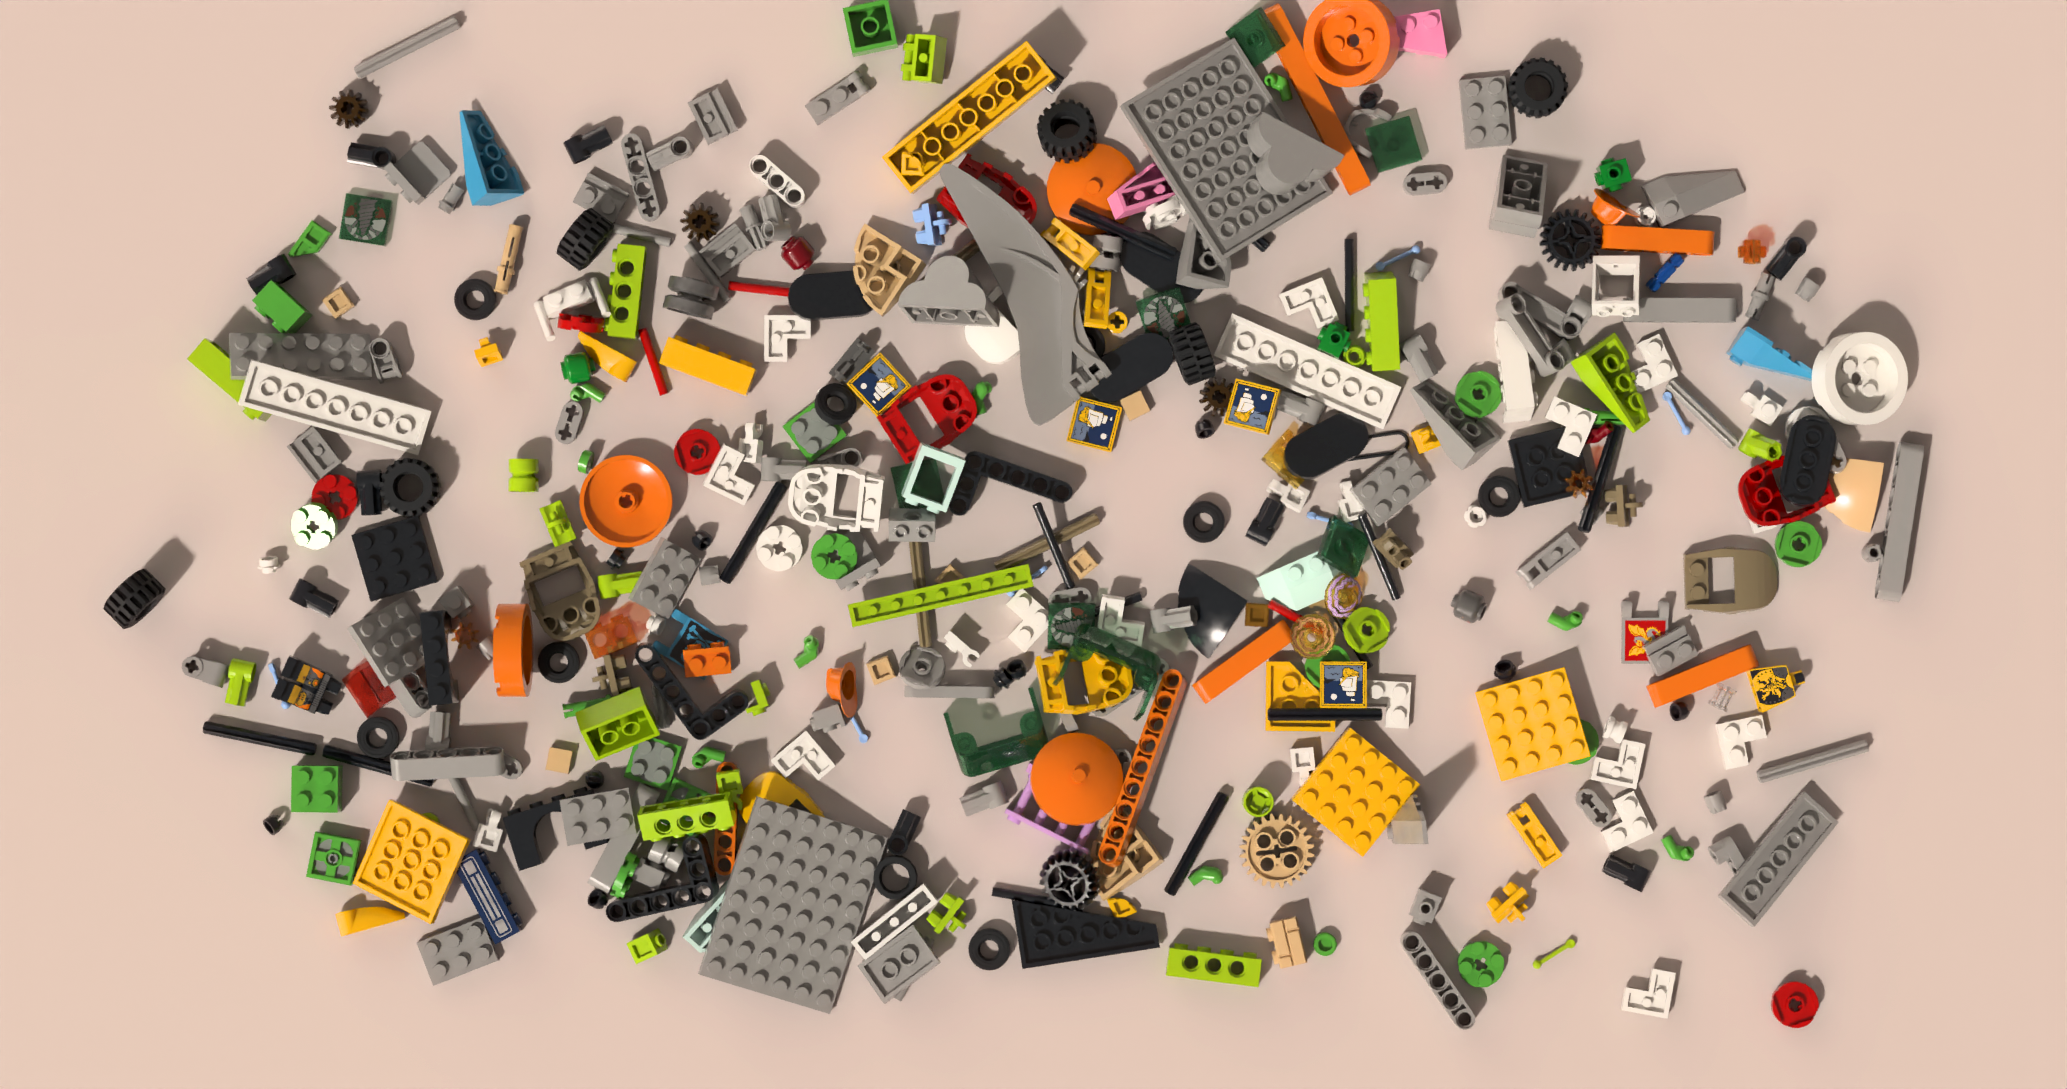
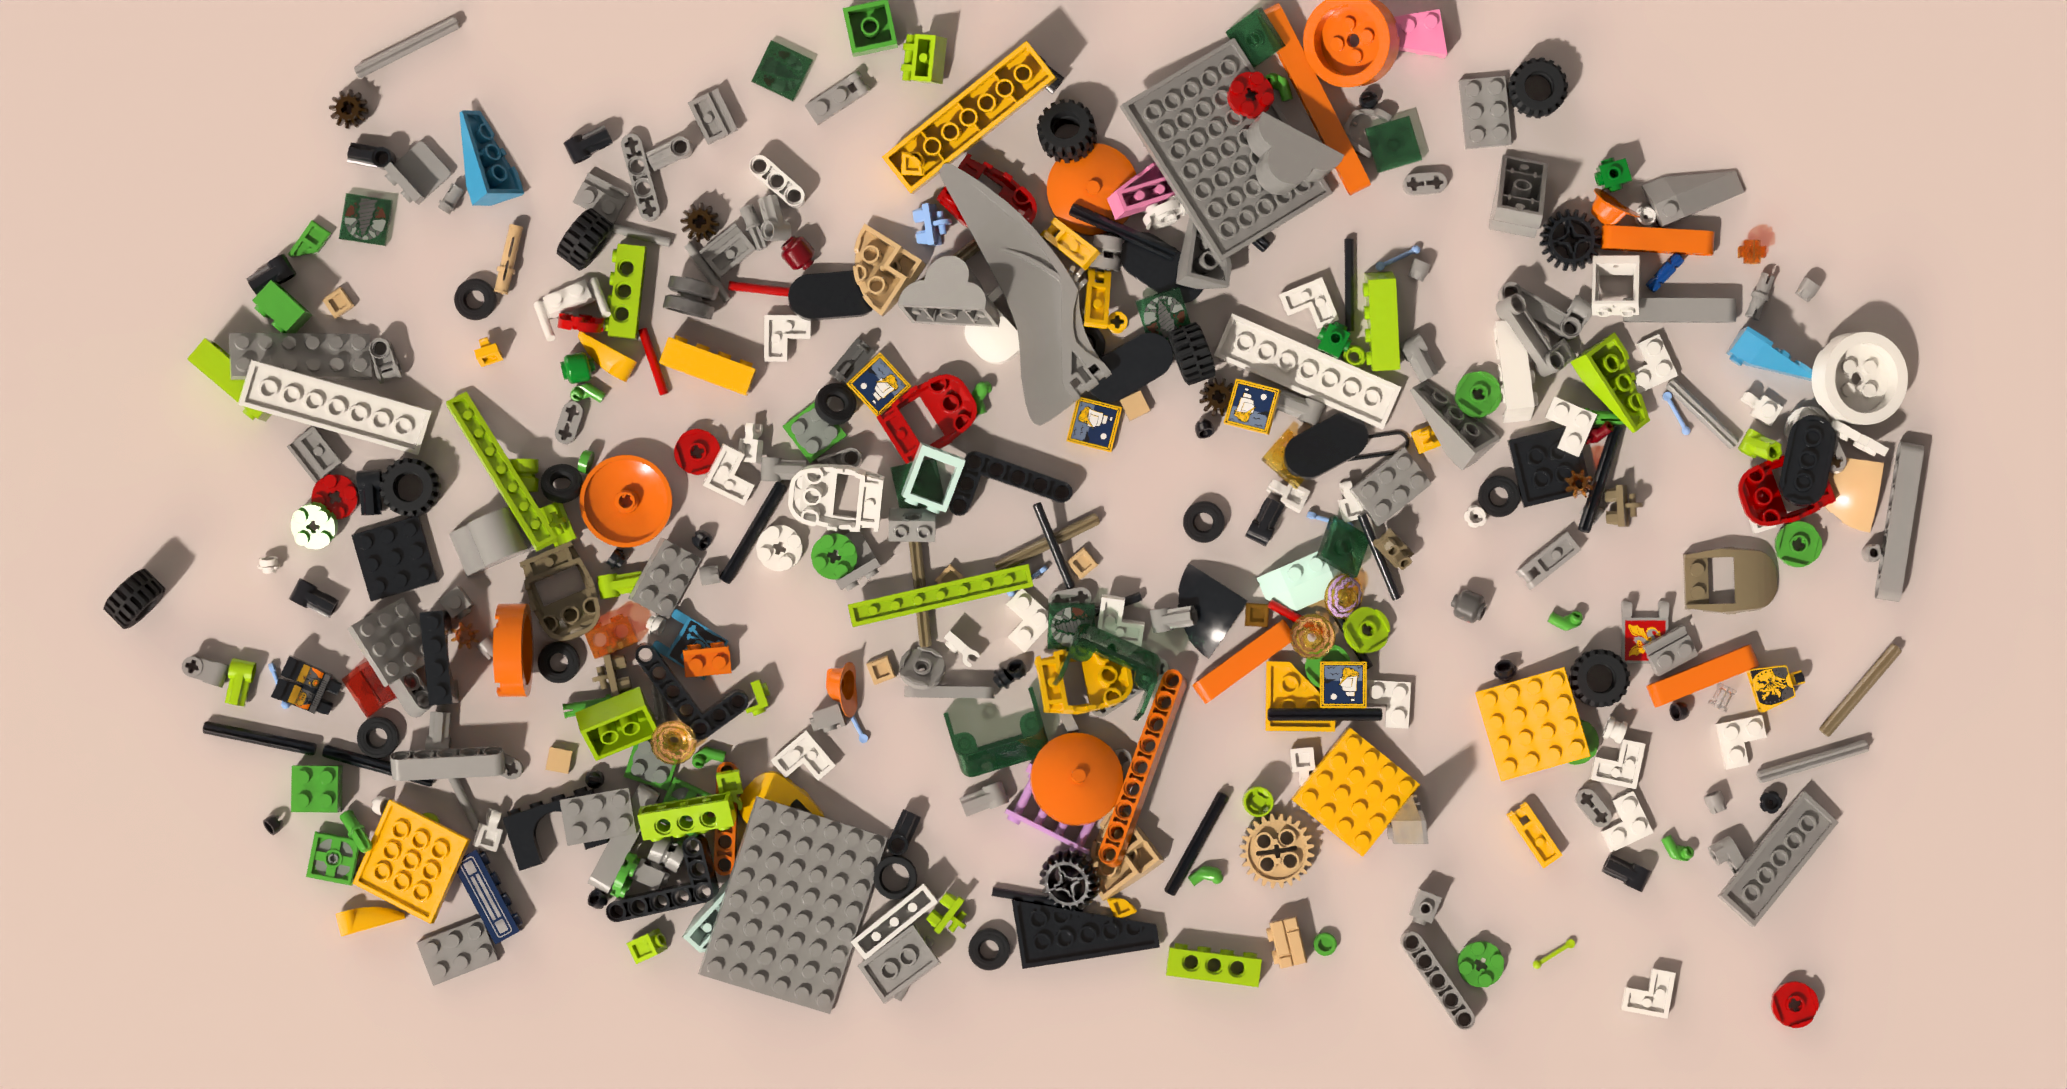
(356, 831): none -> bright green axle
(377, 802): none -> white hinge
(490, 541): none -> light grey brick
(501, 471): none -> lime plate
(561, 471): none -> black tyre
(669, 751): none -> clear yellow dish
(782, 71): none -> clear green tile
(810, 651): bright green arm -> none
(1245, 106): none -> red plate
(1516, 897): yellow hips -> none
(1619, 683): none -> black tyre
(1765, 806): none -> black plate
(1784, 259): black piece -> none
(1860, 441): none -> white plate
(1860, 690): none -> dark tan axle

